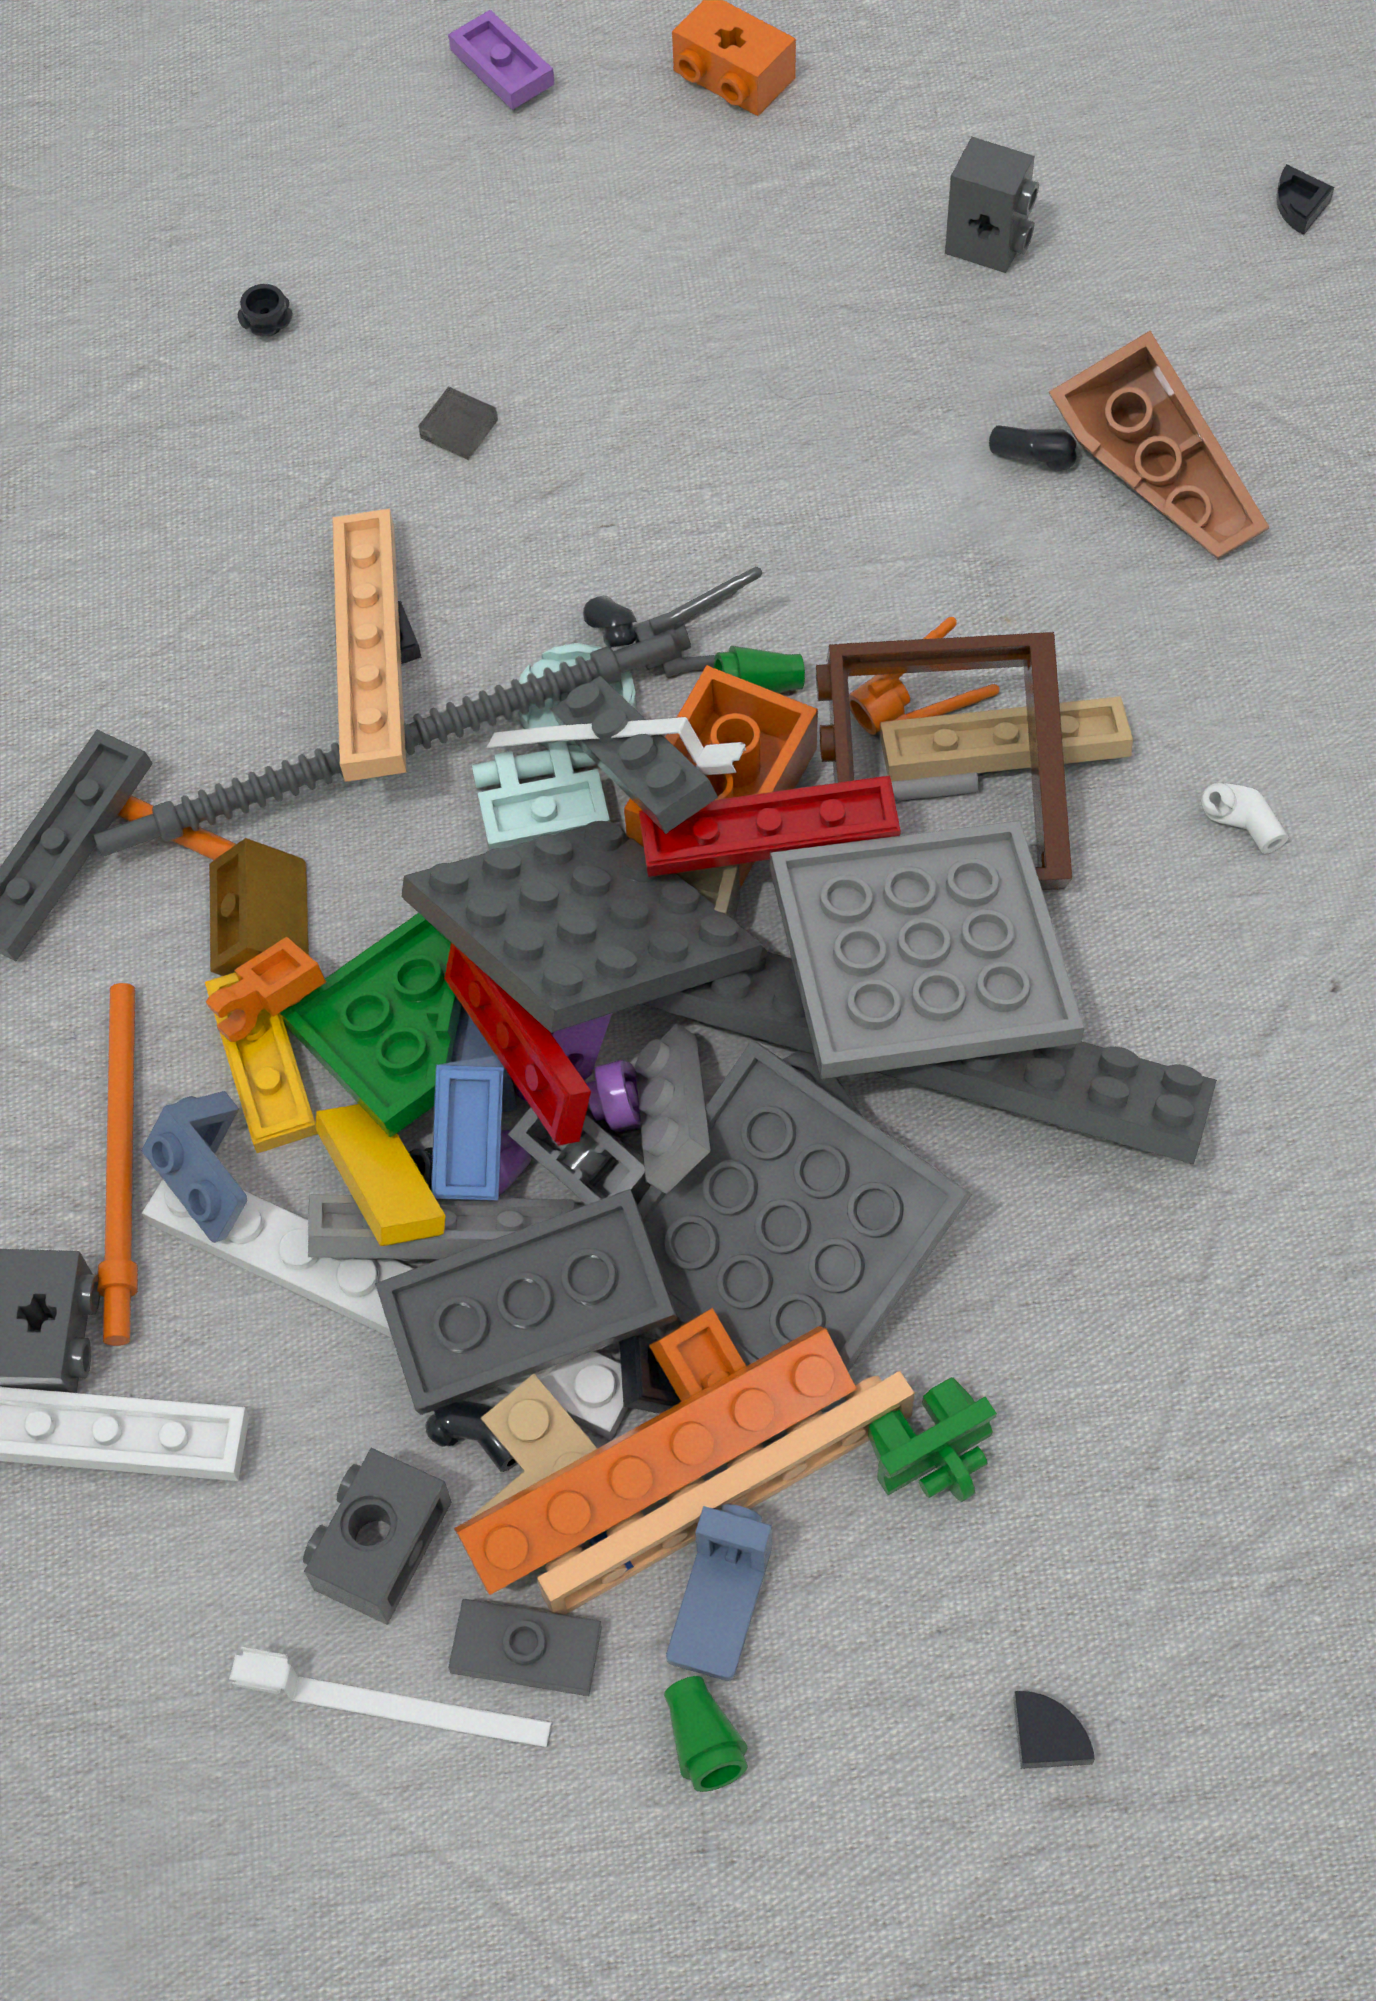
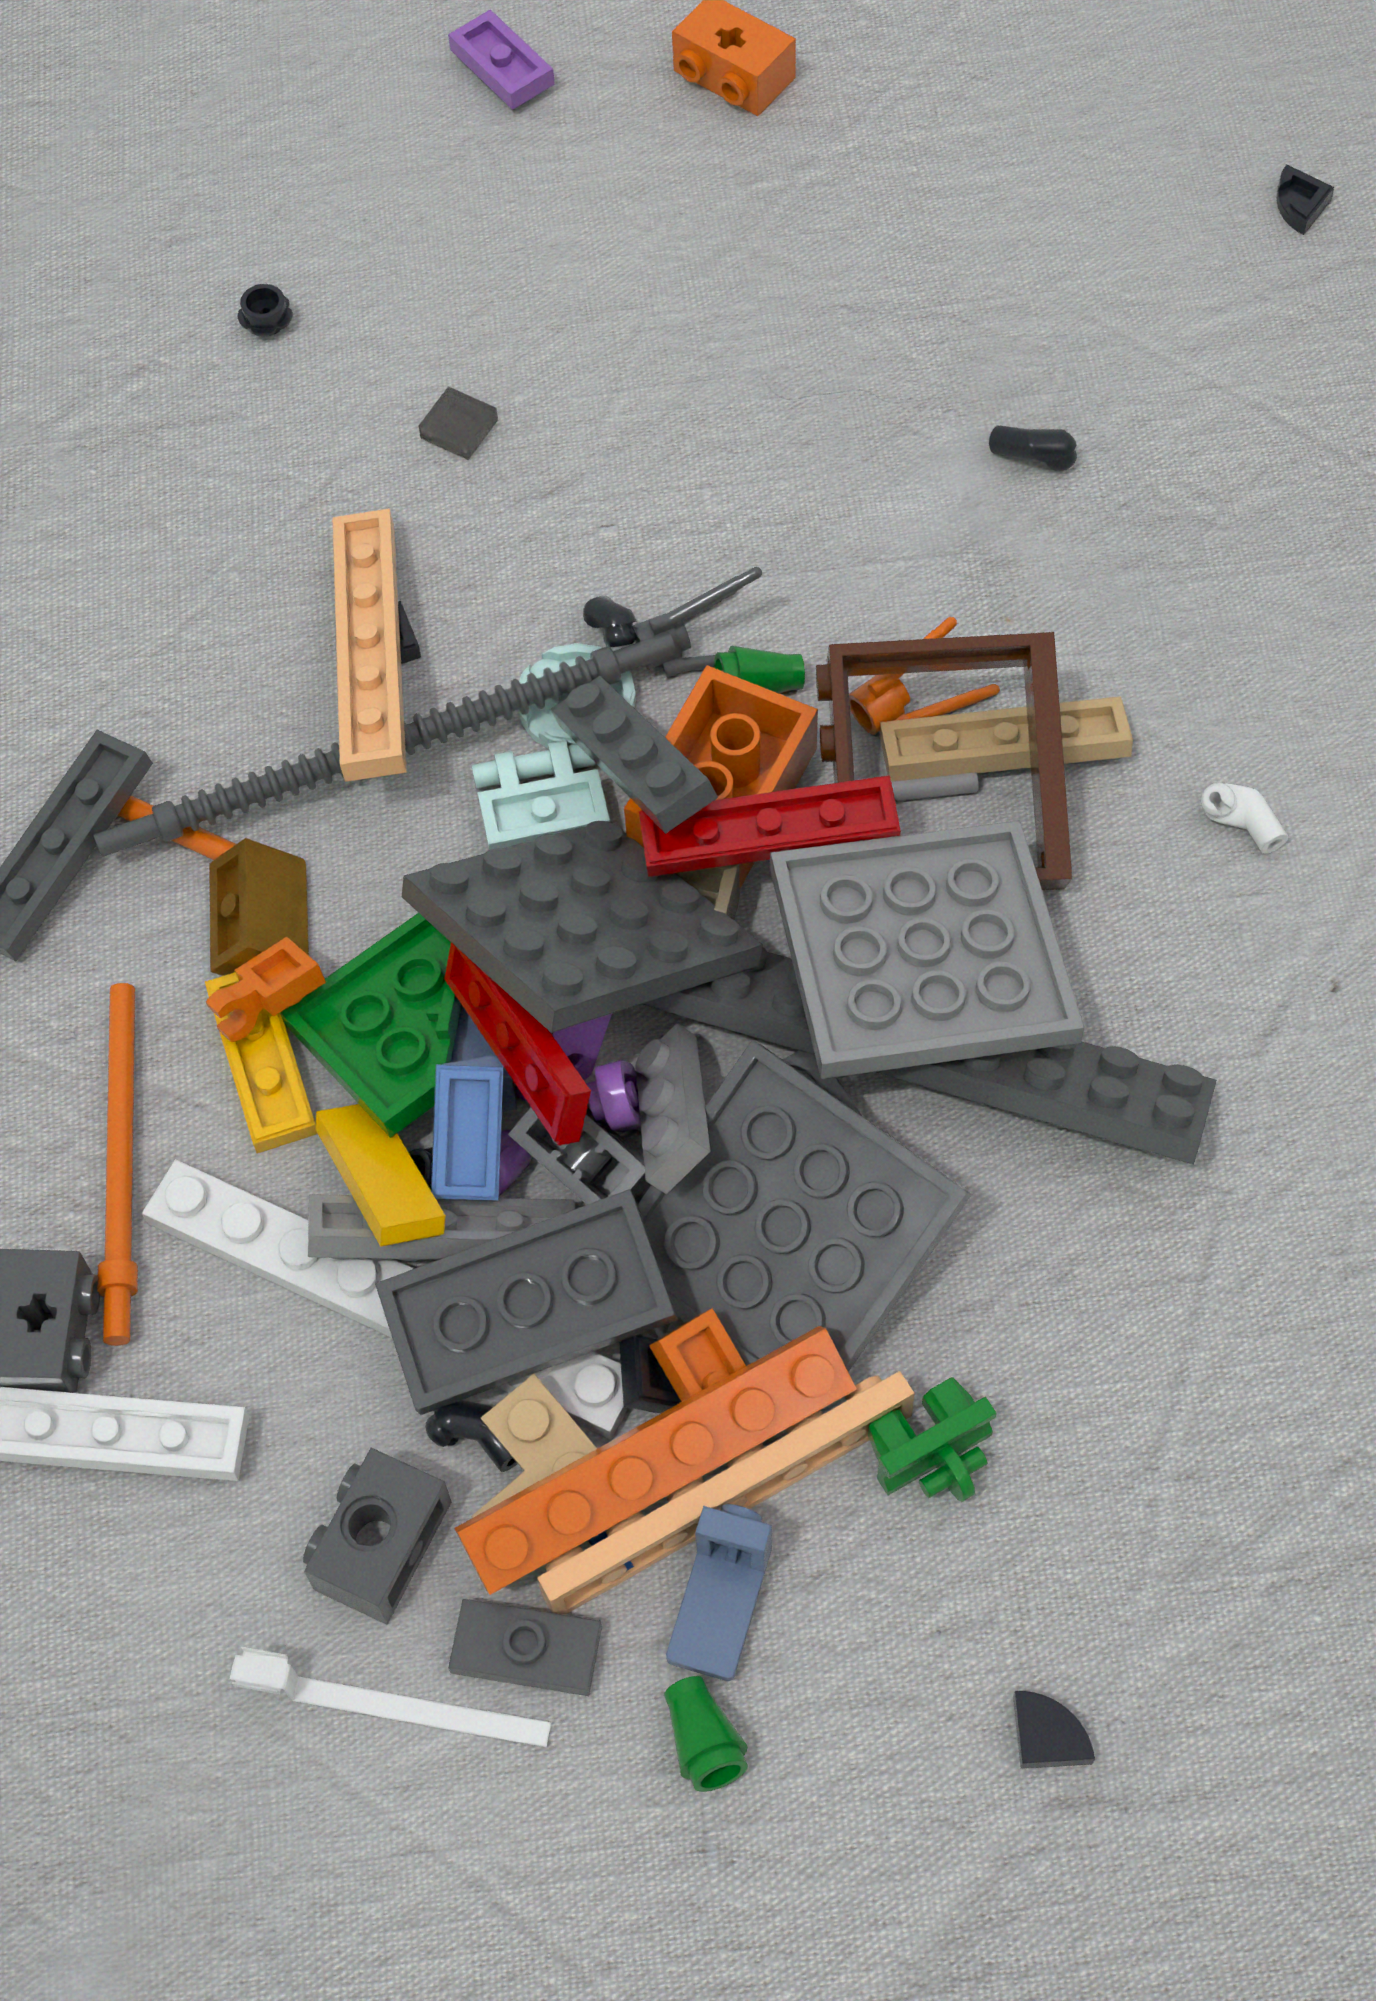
(184, 1156): sand blue bracket -> none
(709, 760): white piece -> none
(990, 205): dark grey brick -> none
(1153, 437): nougat wedge -> none

